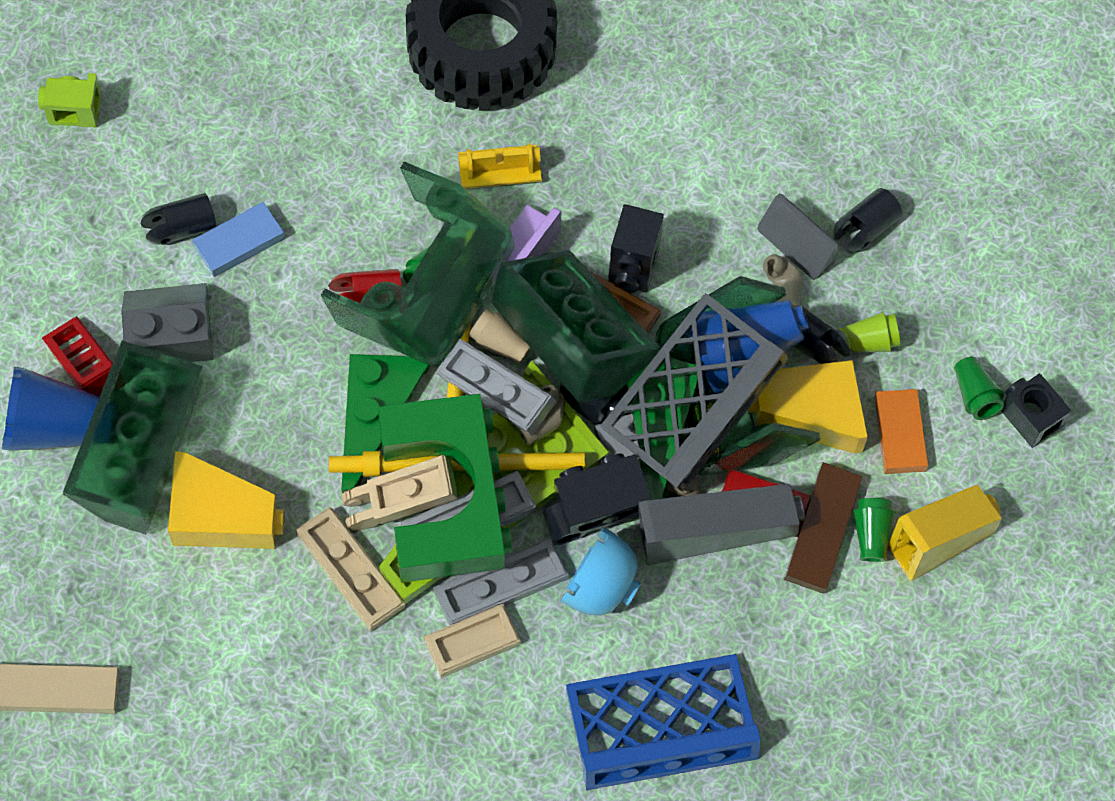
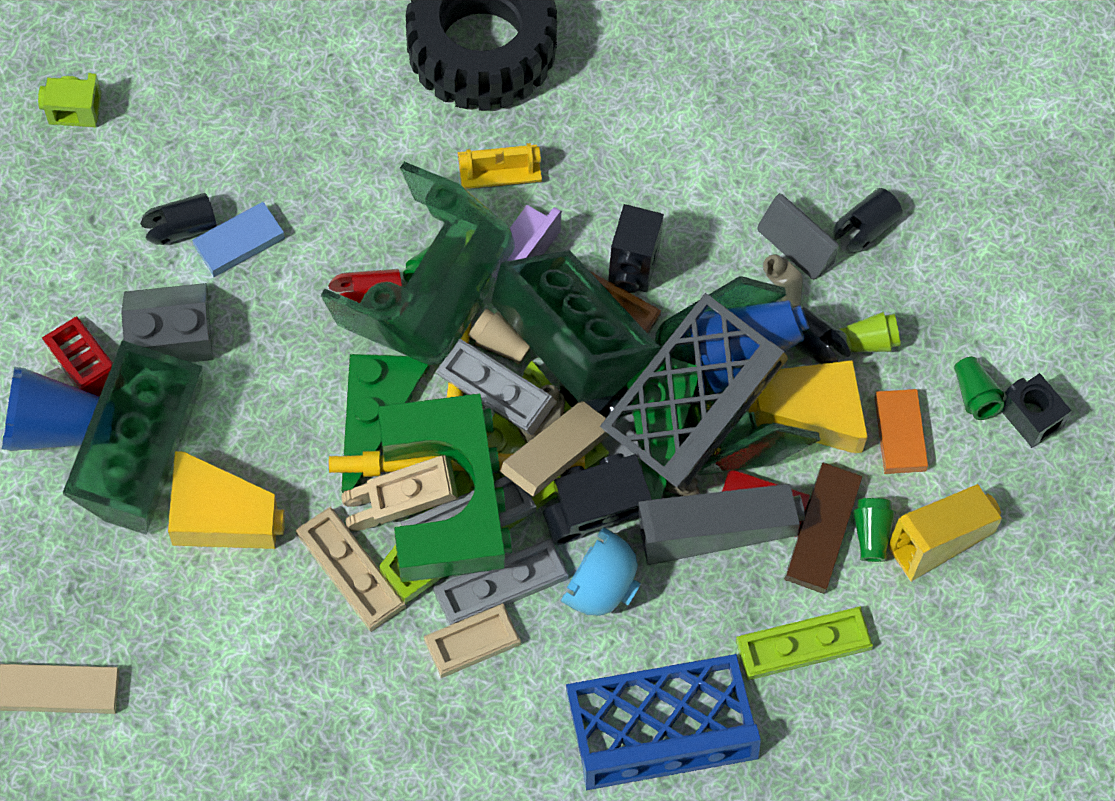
(555, 449): none -> tan tile
(804, 643): none -> lime tile

